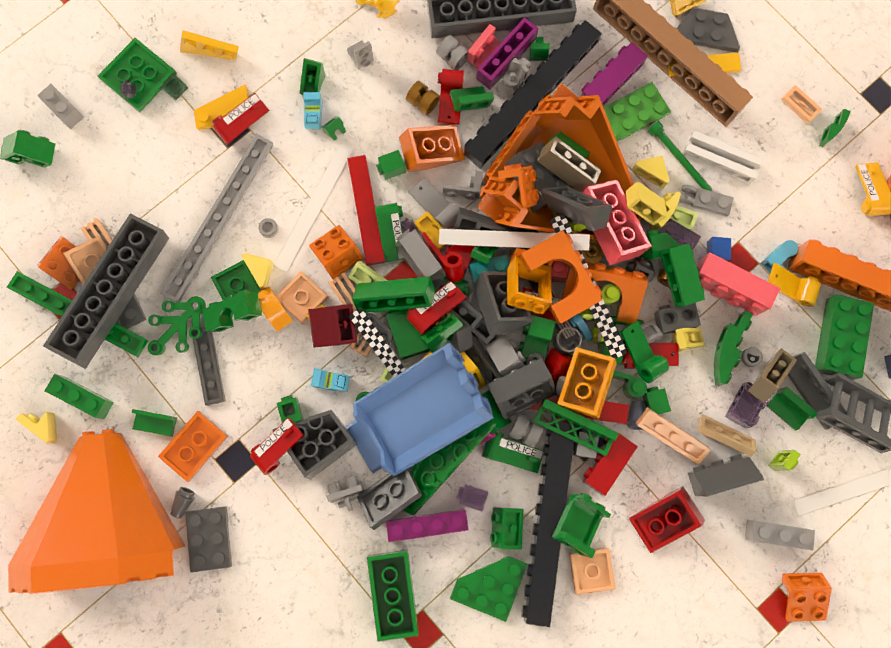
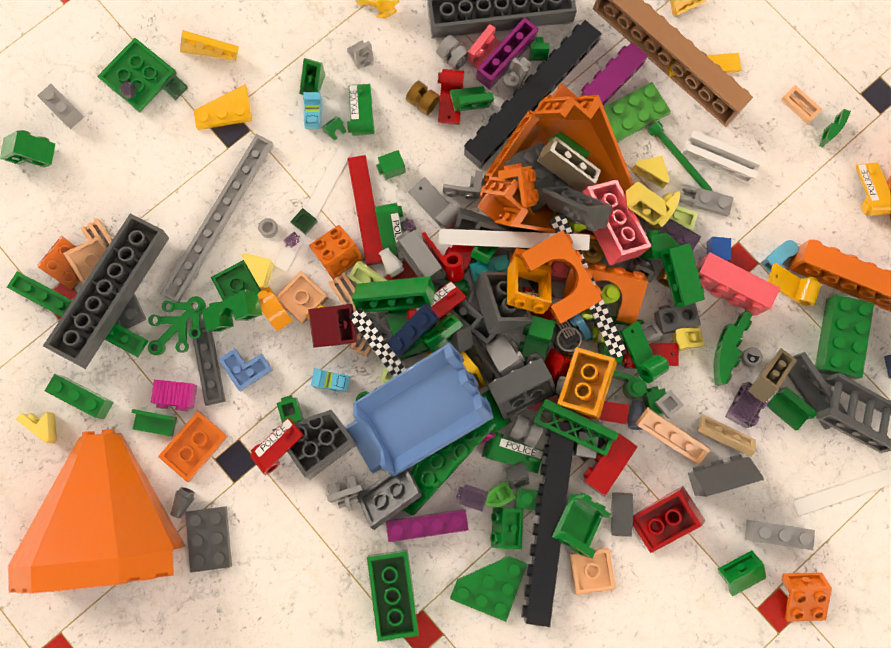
(173, 394): none -> dark pink brick
(239, 118): red door -> none
(244, 373): none -> medium blue plate
(292, 240): none -> clear purple plate
(304, 221): none -> dark green tile
(361, 112): none -> green door
(391, 263): none -> white cone
(413, 330): none -> dark blue plate
(431, 147): orange slope -> none
(431, 227): yellow plate -> none
(499, 495): none -> bright green plate
(517, 476): none -> dark grey slope
(526, 499): none -> green plate
(622, 514): none -> dark grey slope
(669, 404): none -> light grey plate
(709, 30): dark grey wing -> none
(743, 572): none -> green panel
(785, 460): lime plate -> none

